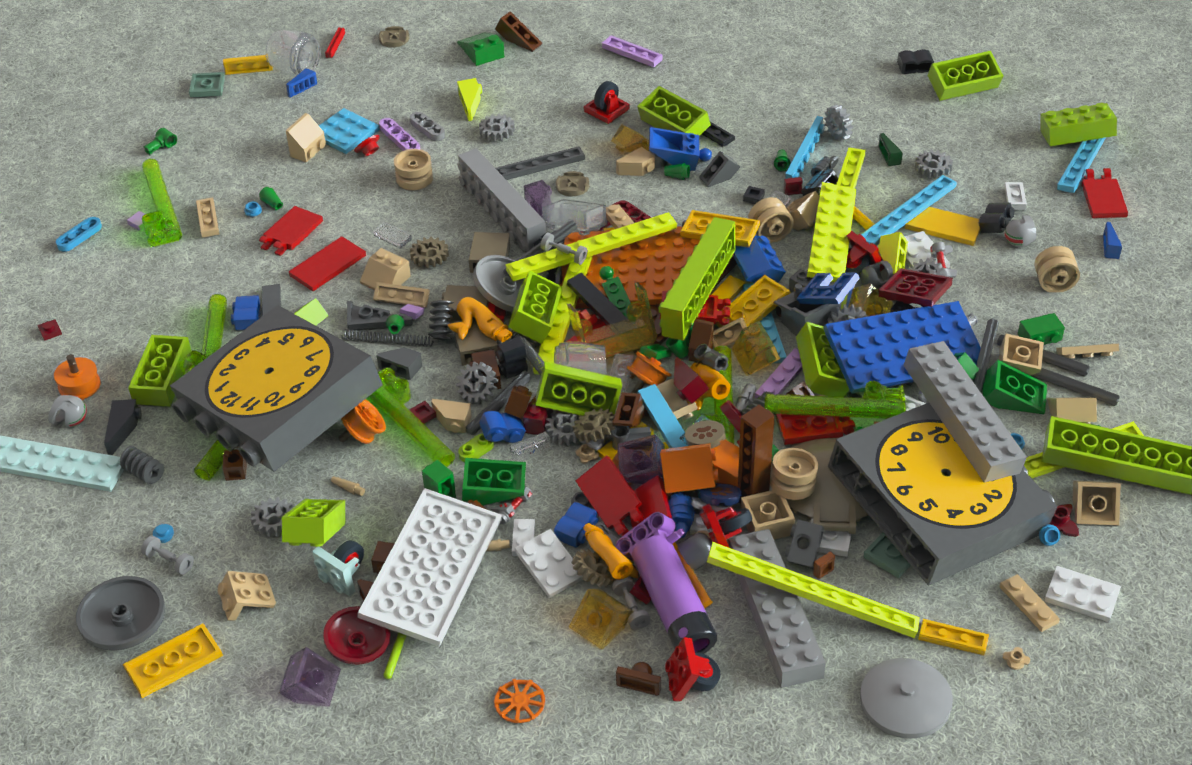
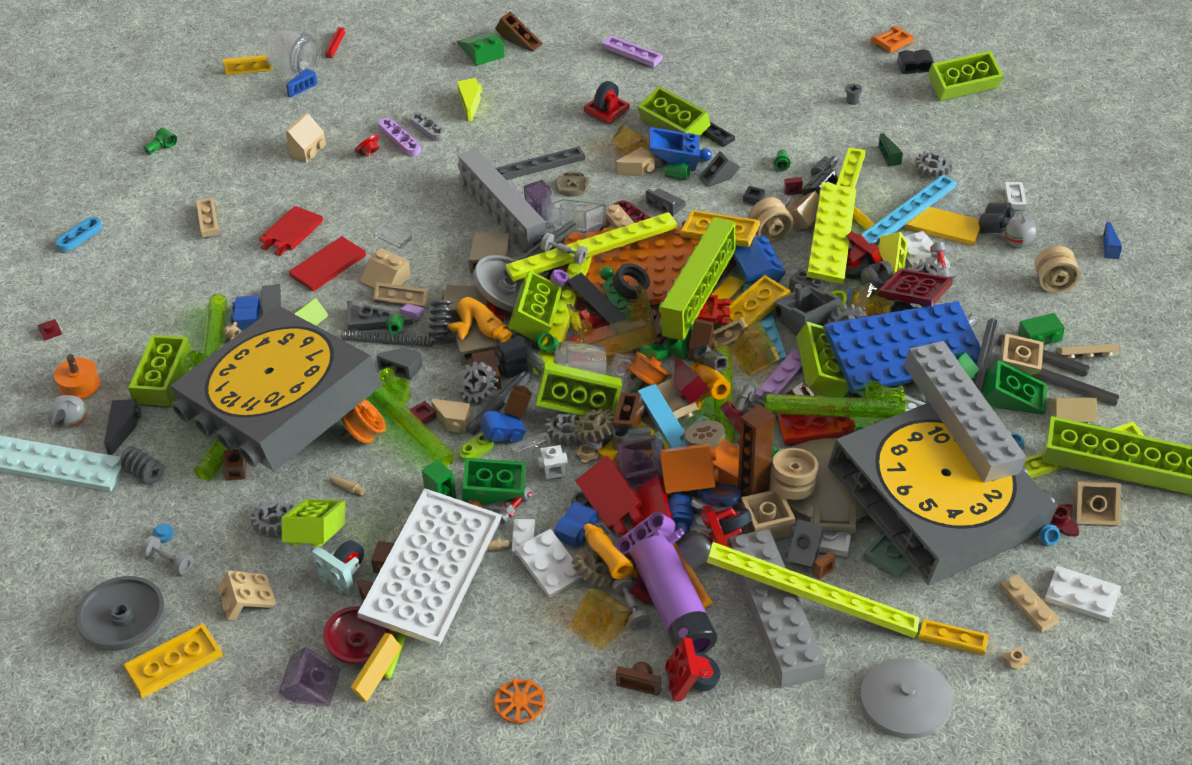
(136, 220): lavender tile -> none
(162, 222): clear neon green piece -> none
(207, 84): sand green plate -> none
(231, 332): none -> tan plate
(252, 209): dark azure plate -> none
(270, 198): green cone -> none
(347, 130): medium azure plate -> none
(376, 667): none -> yellow tile
(394, 36): dark tan tile -> none
(413, 169): tan wheel -> none
(429, 252): dark tan gear -> none
(496, 127): light grey gear -> none
(535, 418): dark red slope -> none
(550, 345): none -> green pin
(551, 458): none -> white brick
(559, 278): none -> medium lavender tile
(634, 271): none -> black tyre
(664, 201): none -> dark grey bracket
(806, 148): medium azure plate -> none
(820, 292): blue plate -> none
(838, 122): light grey gear -> none
(853, 93): none -> dark grey bush
(892, 39): none -> orange plate
(1078, 124): lime brick -> none
(1078, 165): medium azure plate -> none
(1103, 195): red tile -> none

